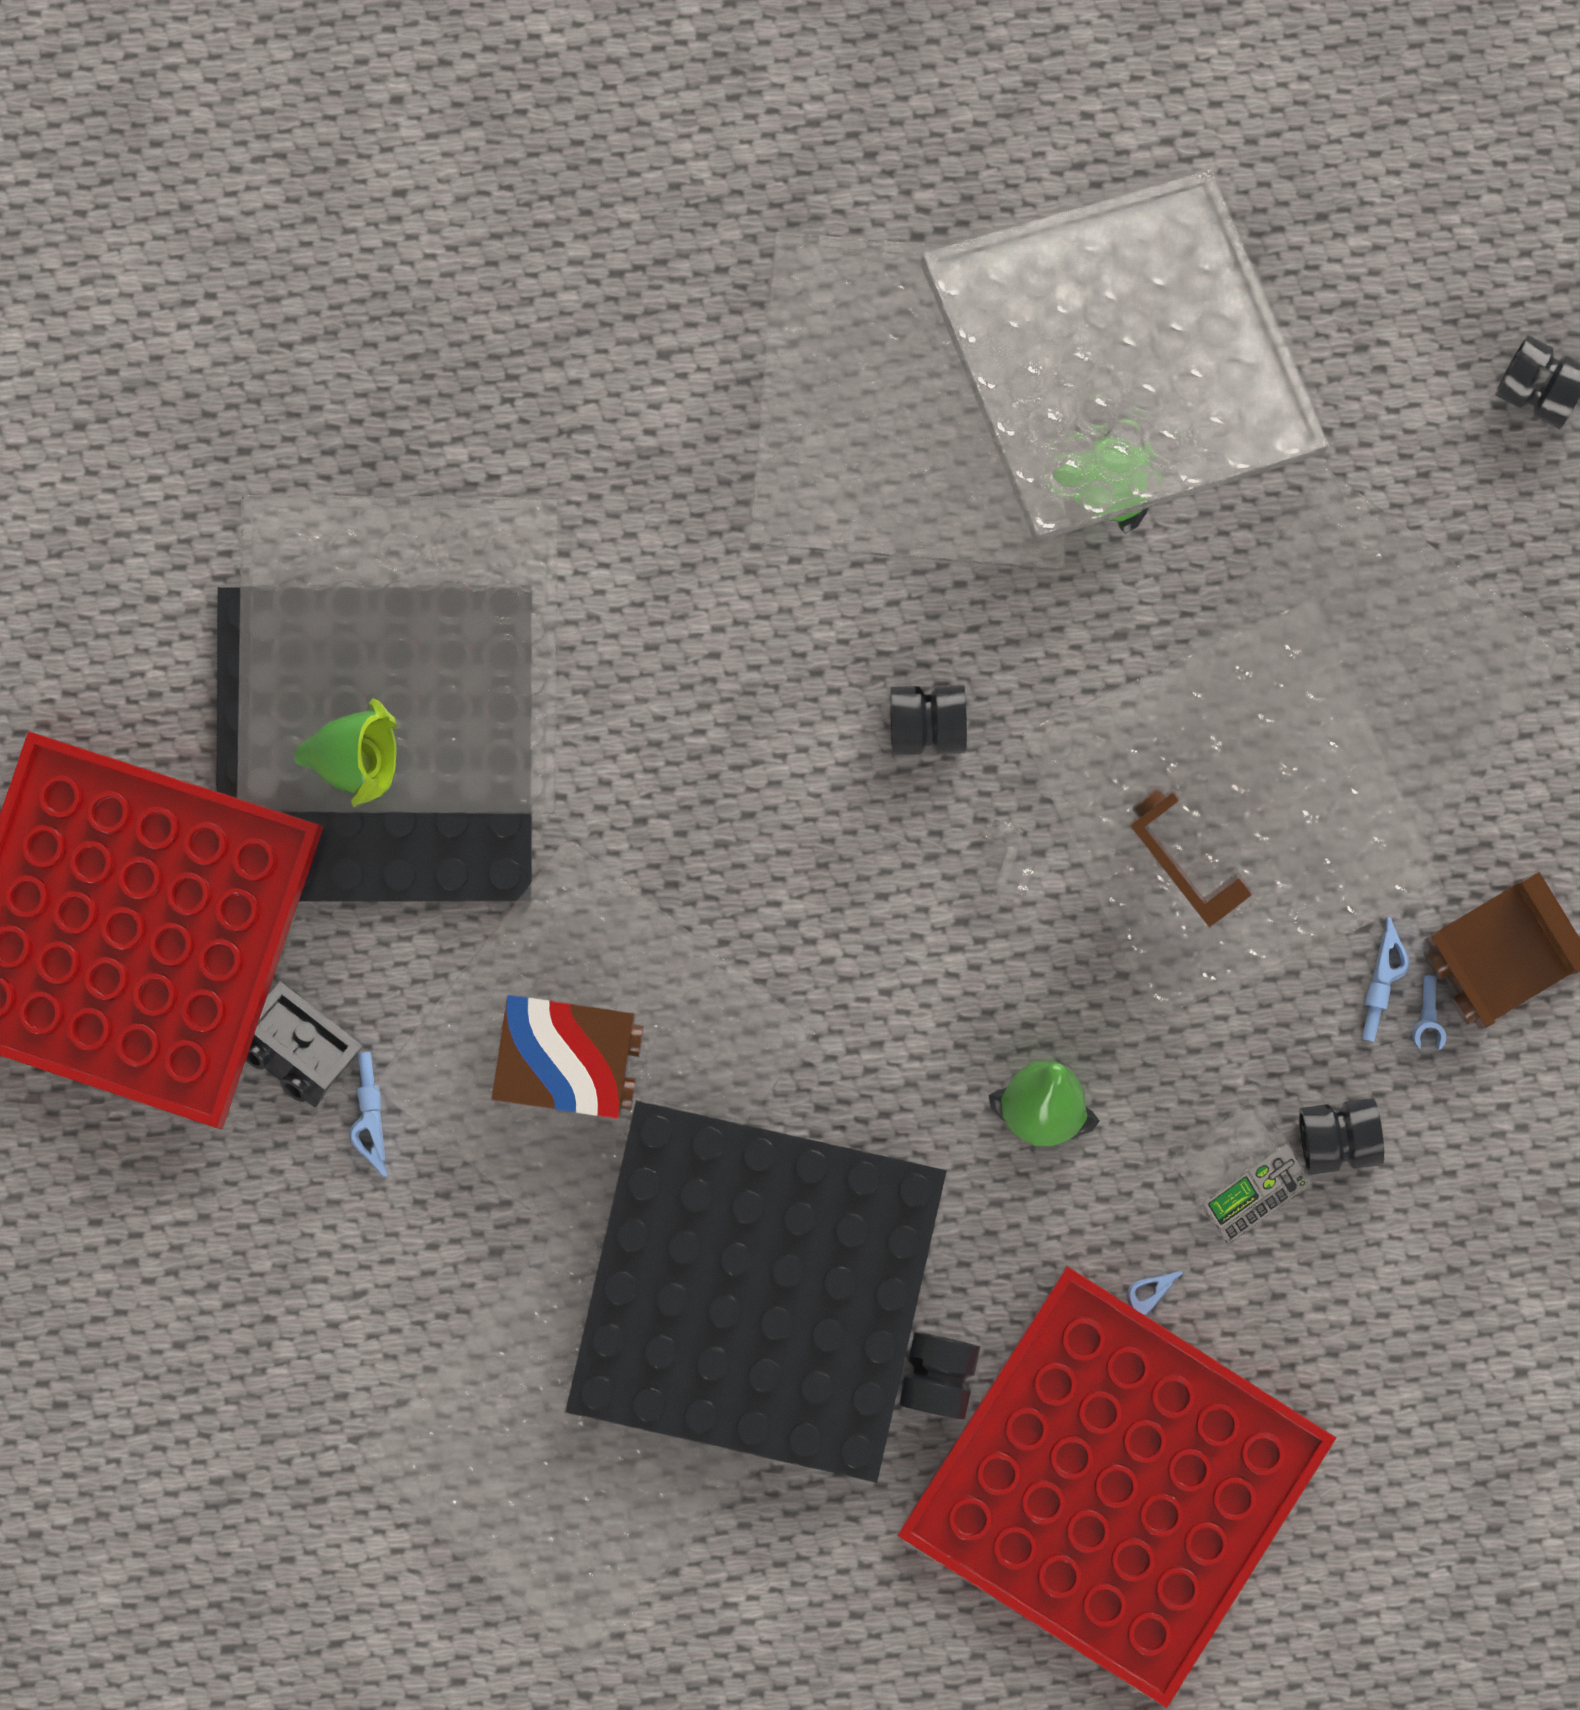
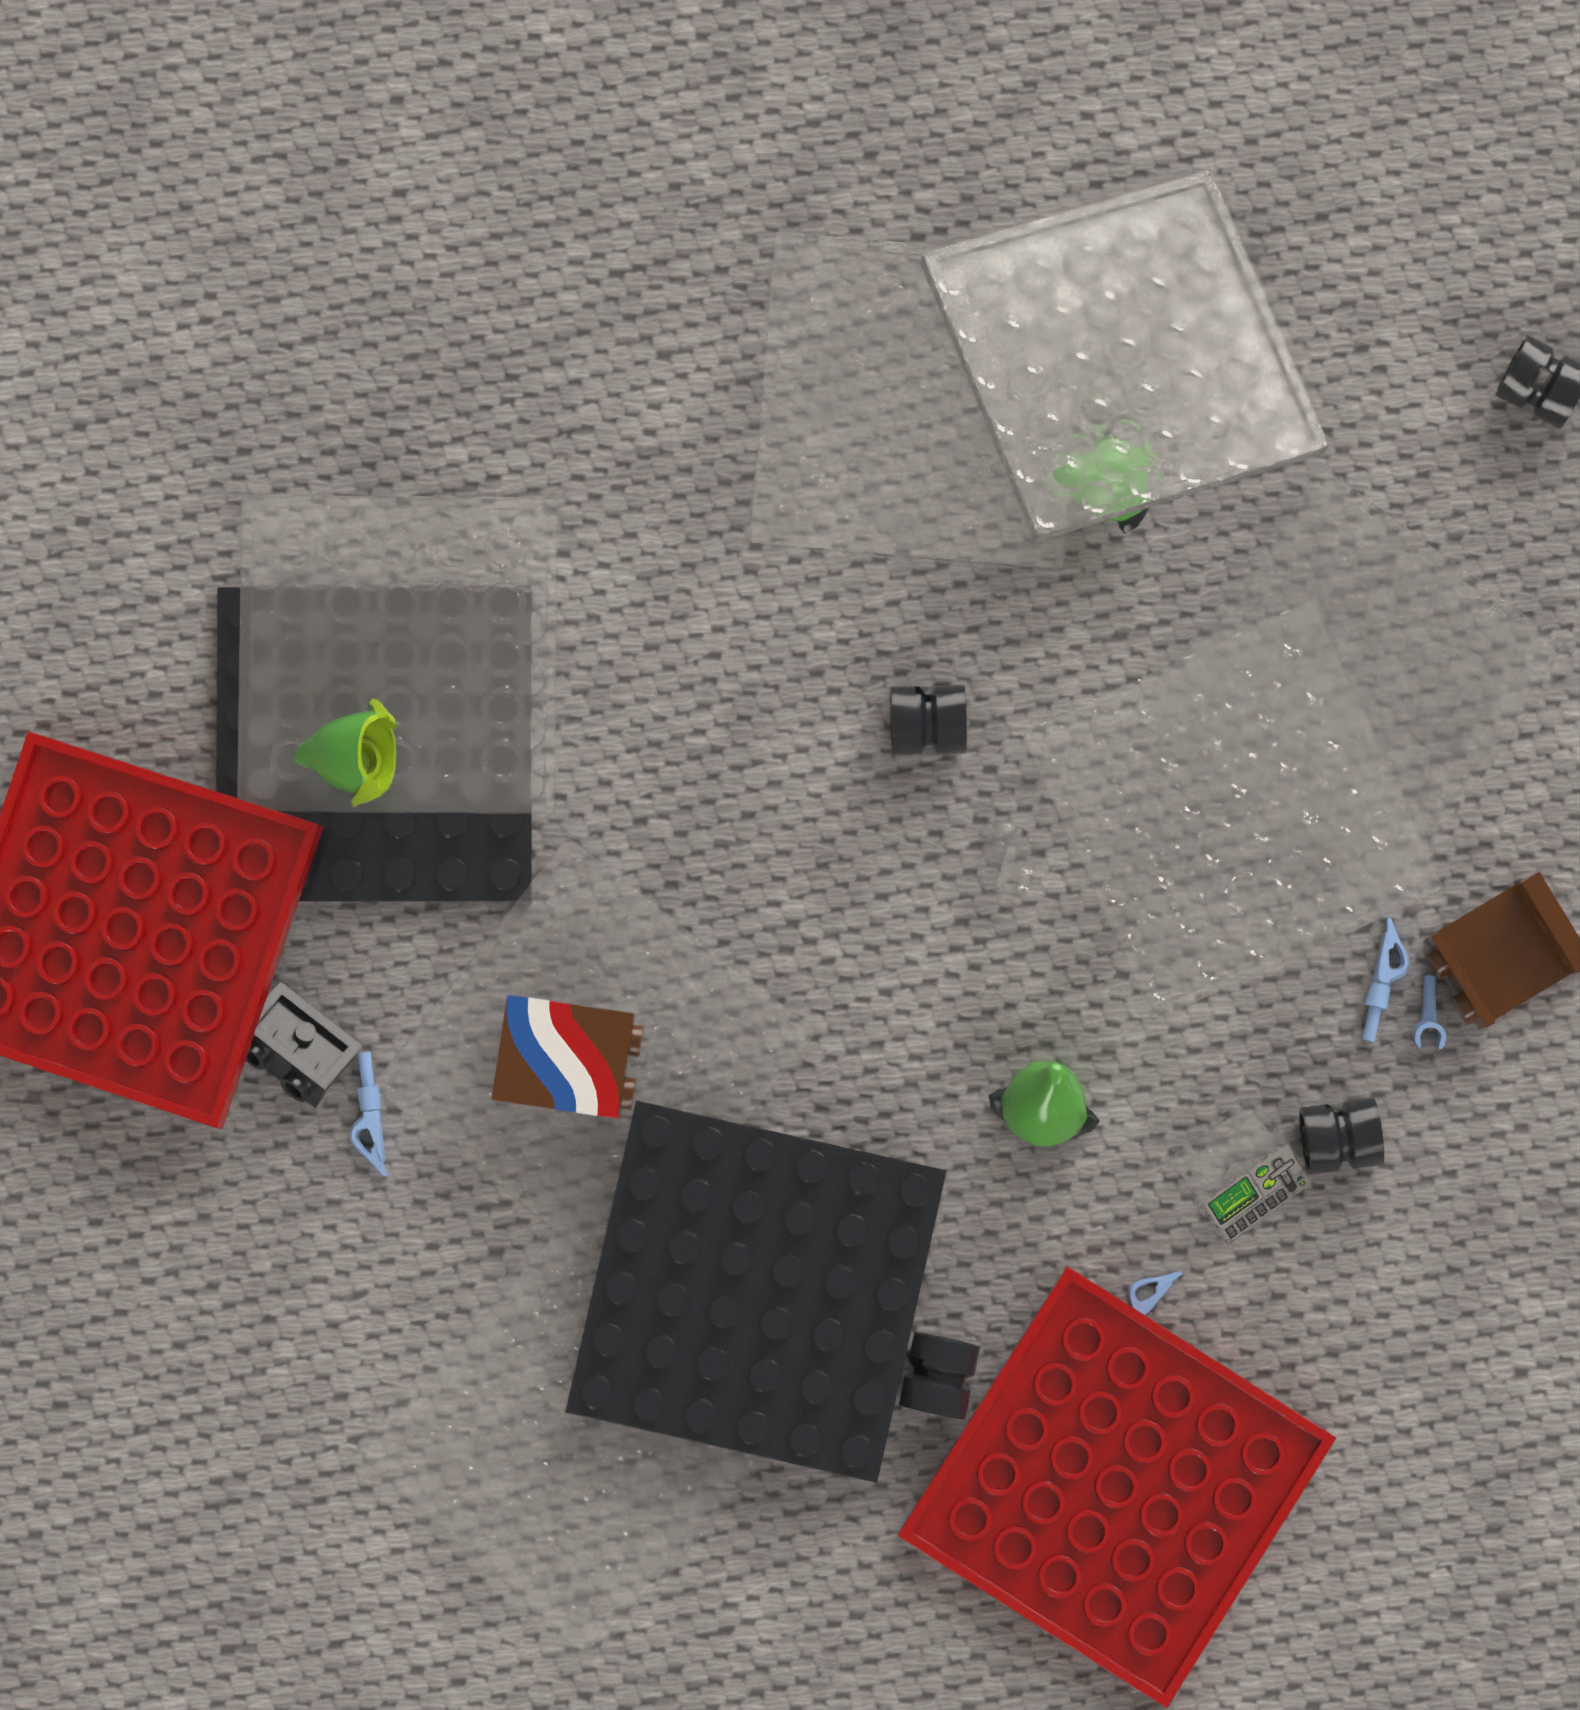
(1219, 901): reddish brown panel -> none

